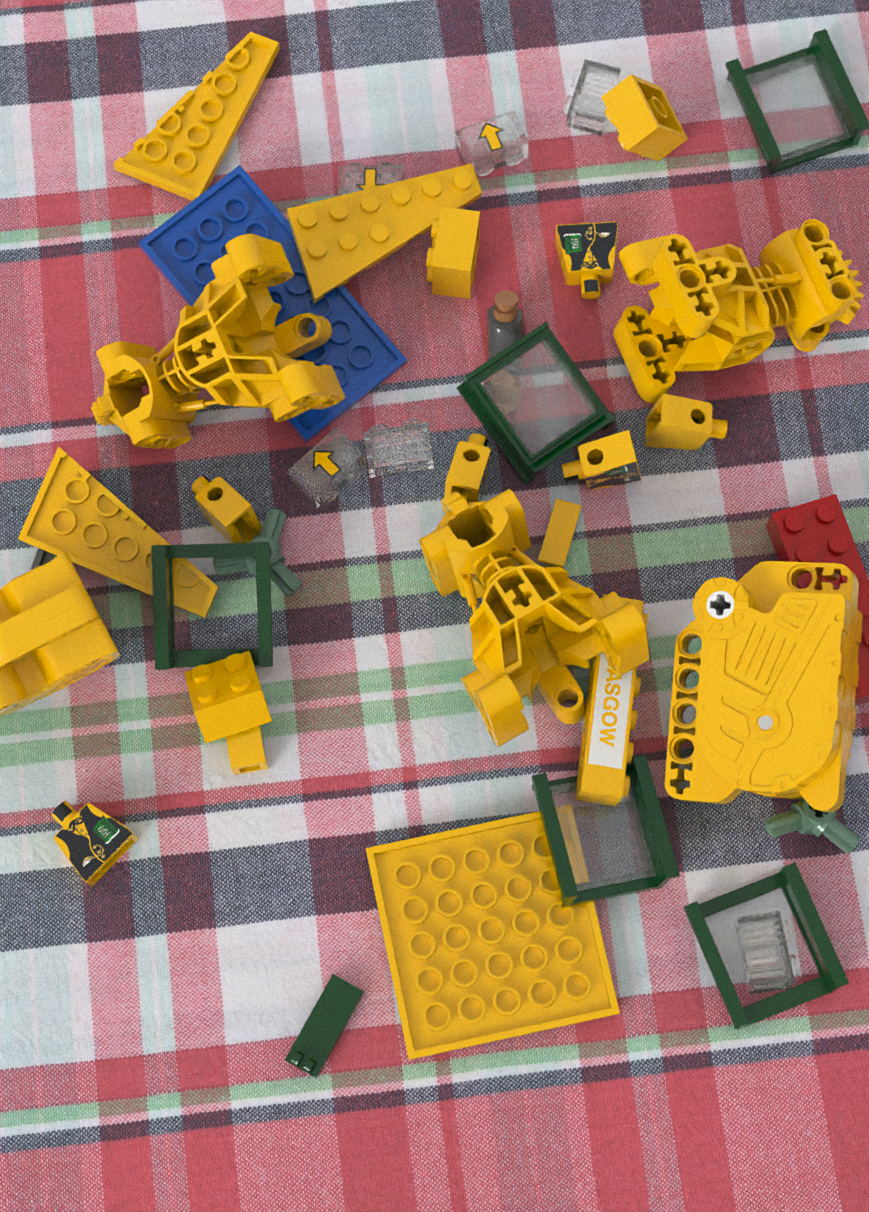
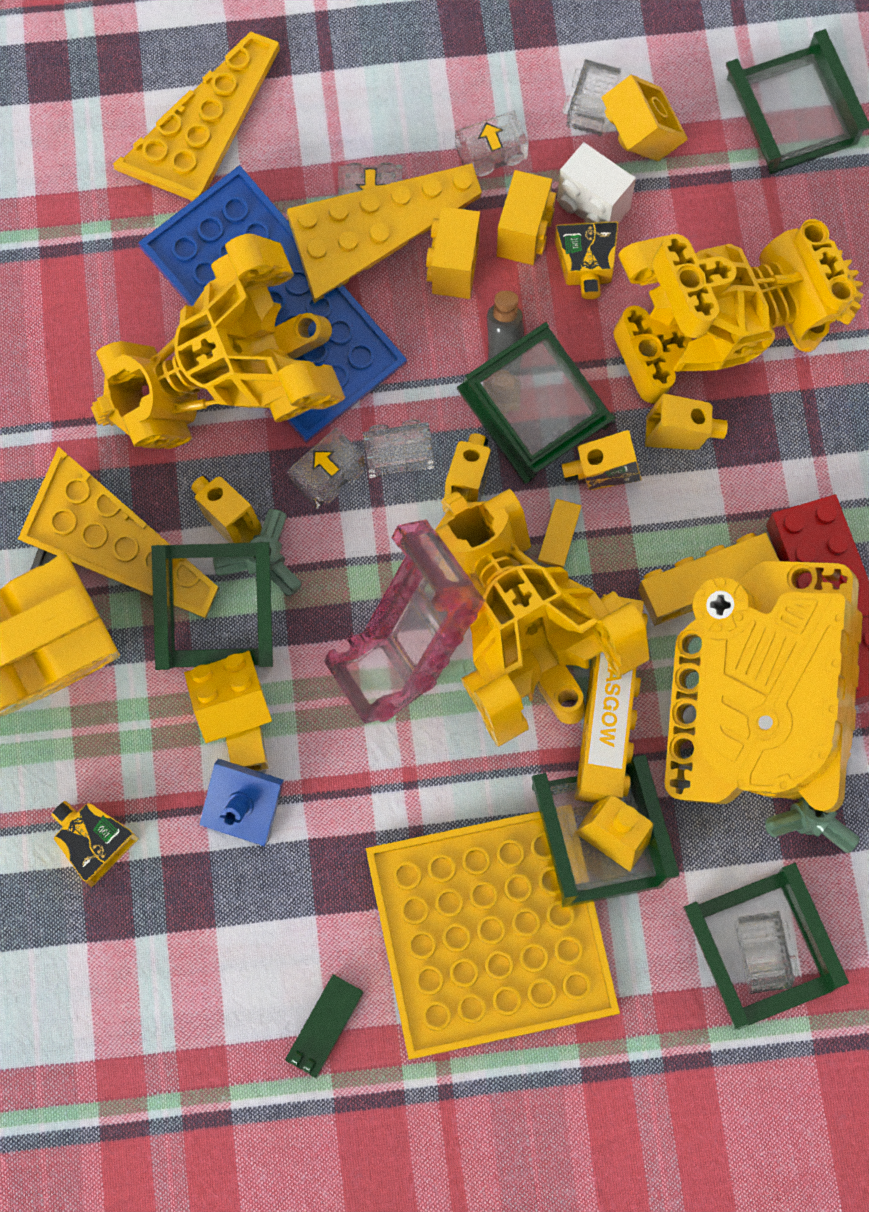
(241, 802): none -> tile
(411, 629): none -> windscreen
(525, 218): none -> yellow brick
(594, 187): none -> white brick
(616, 831): none -> yellow torso
(673, 591): none -> yellow brick

